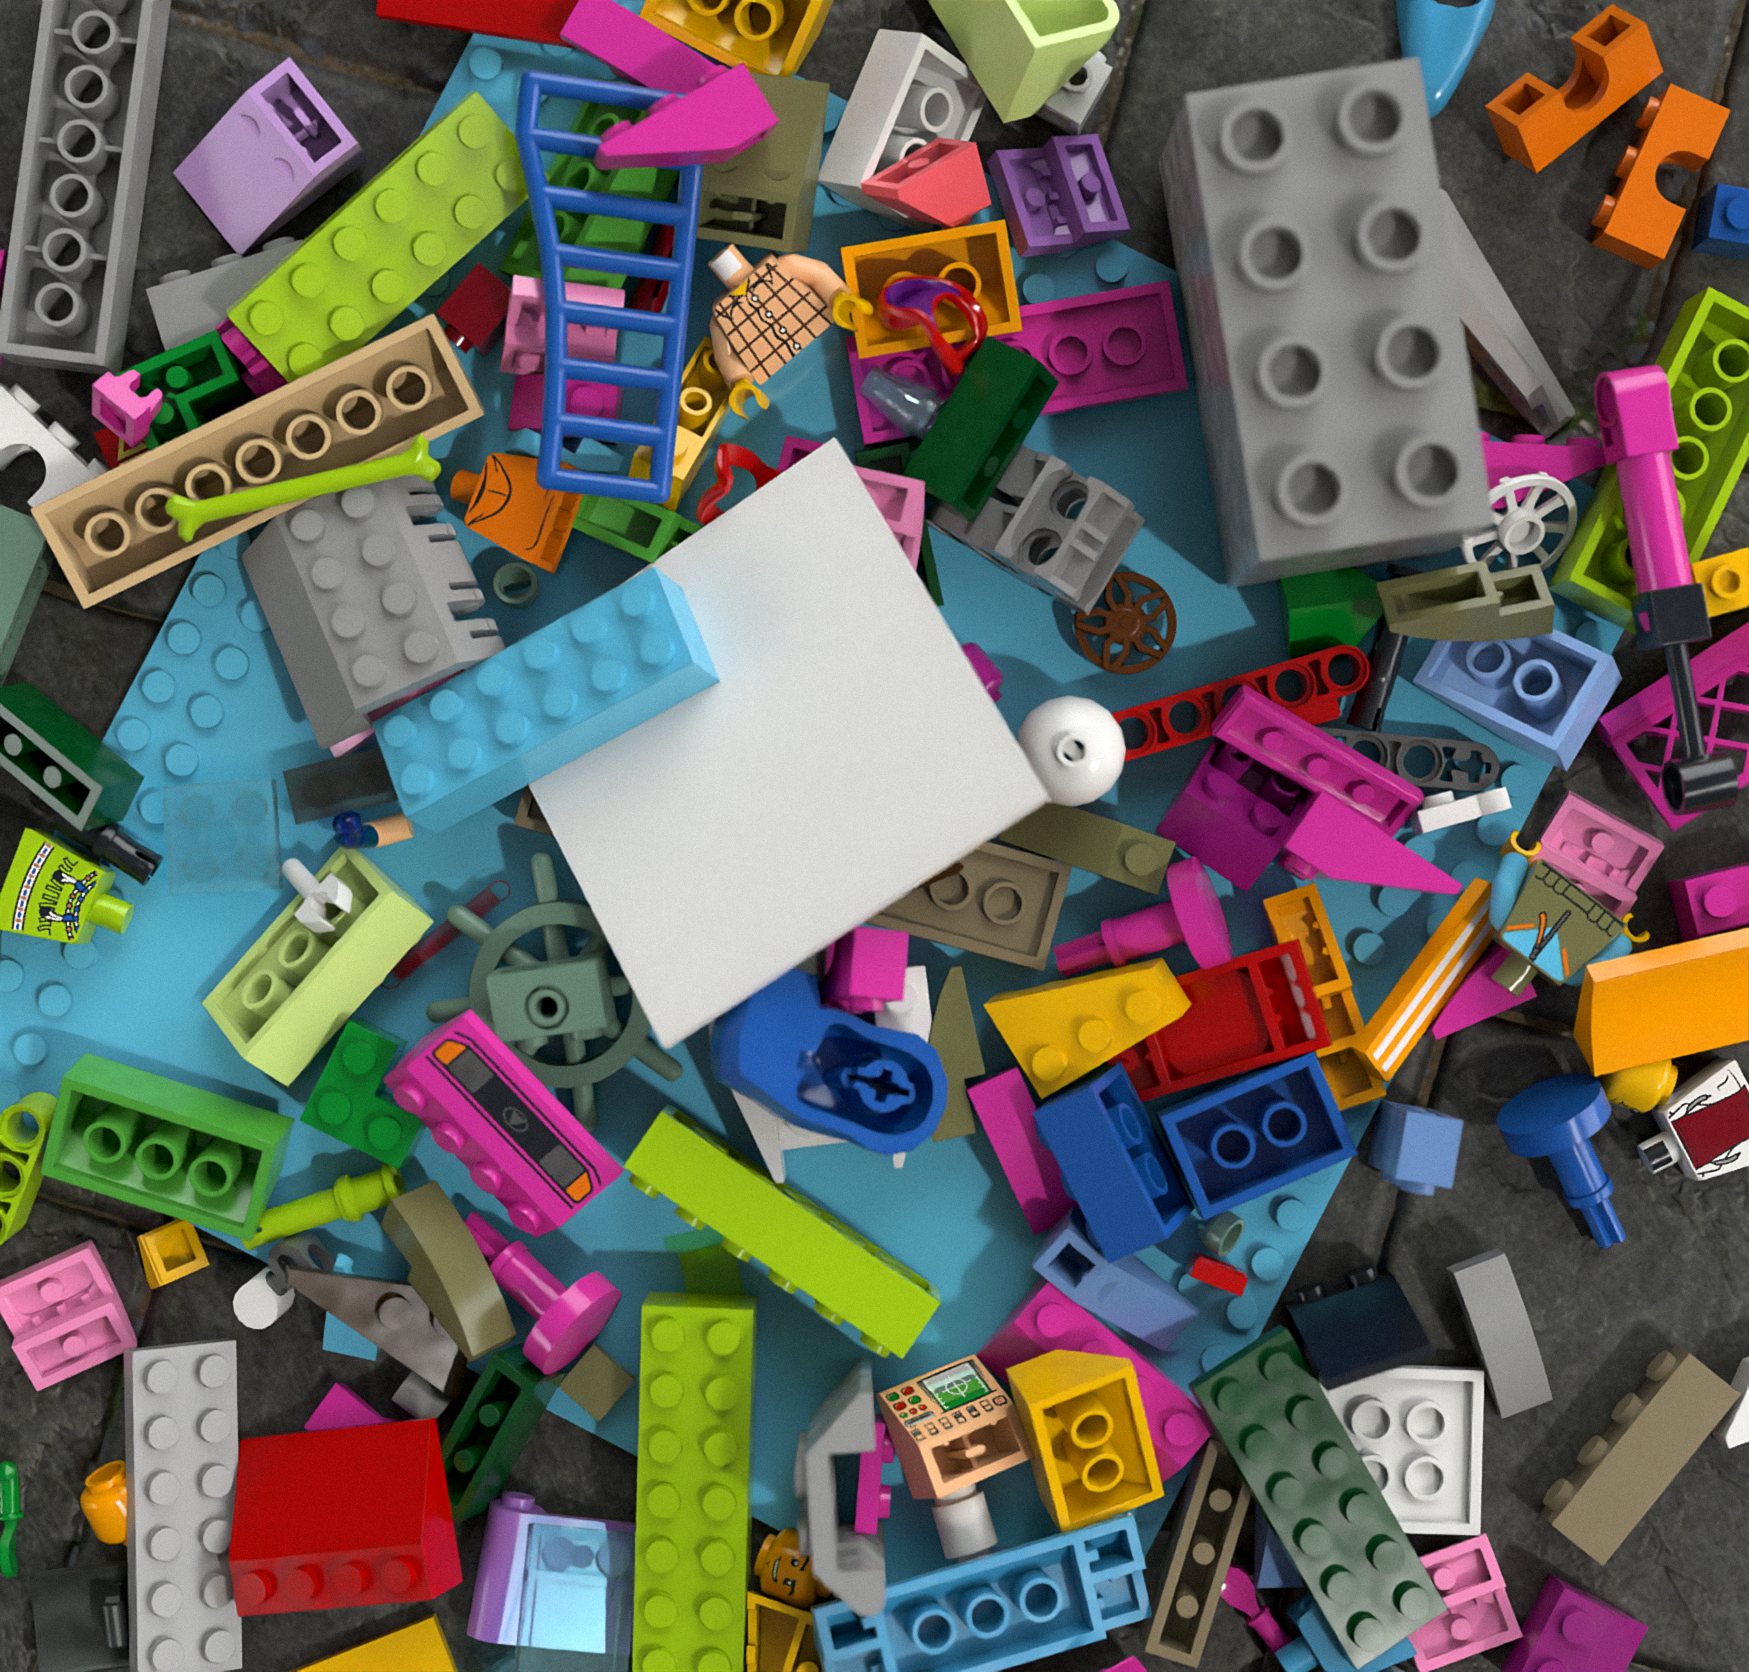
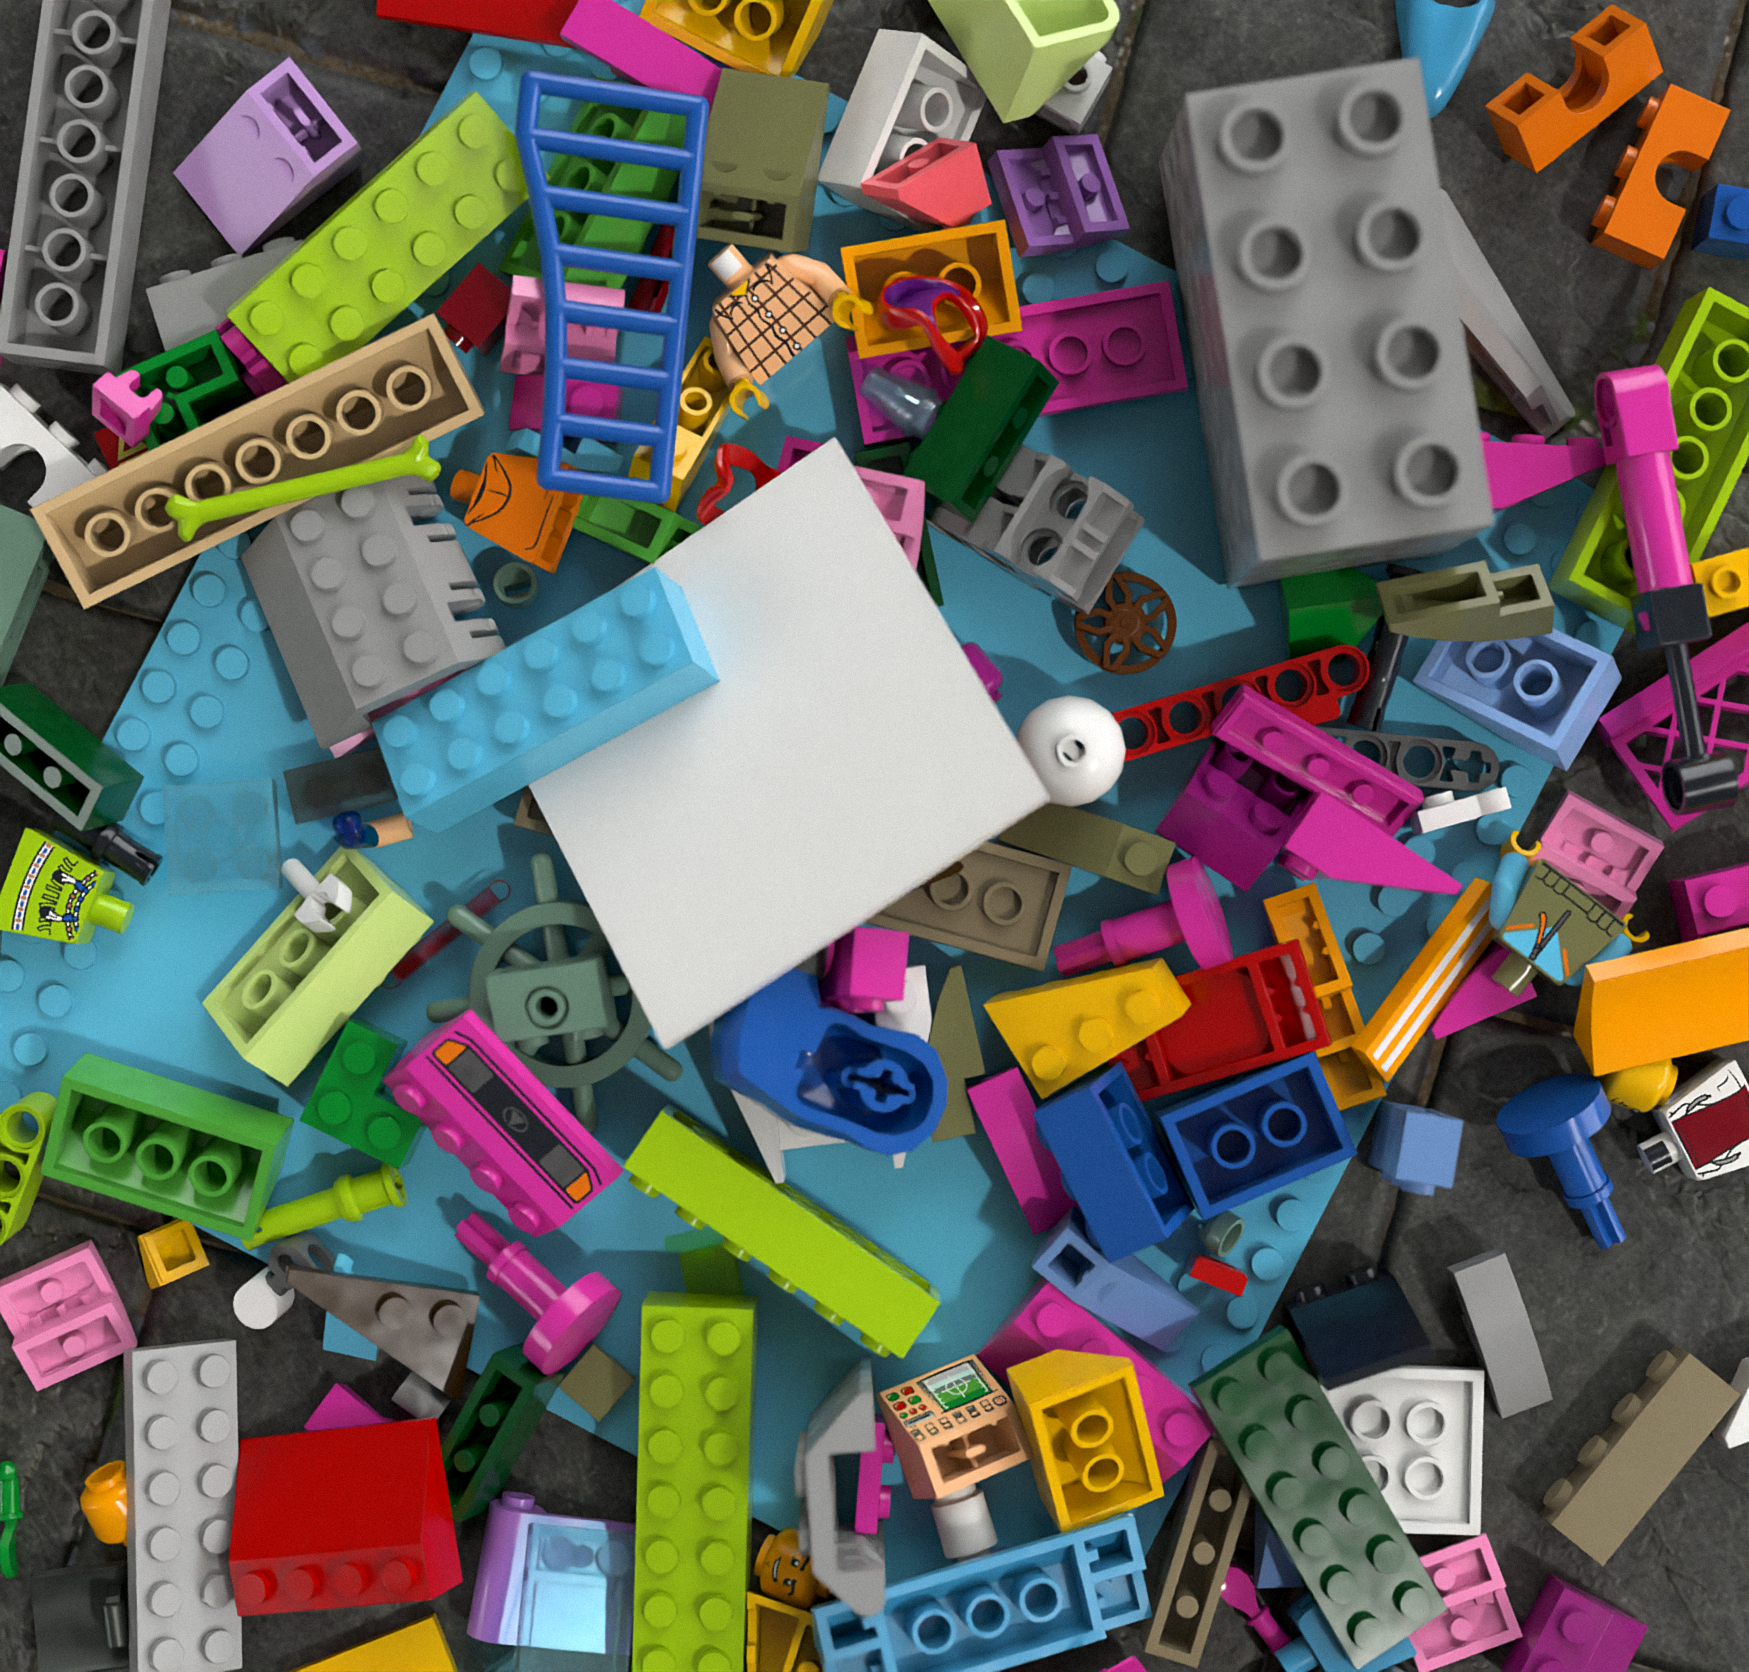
(449, 1270): olive slope -> none
(700, 128): dark pink slope -> none
(1521, 527): white wheel -> none

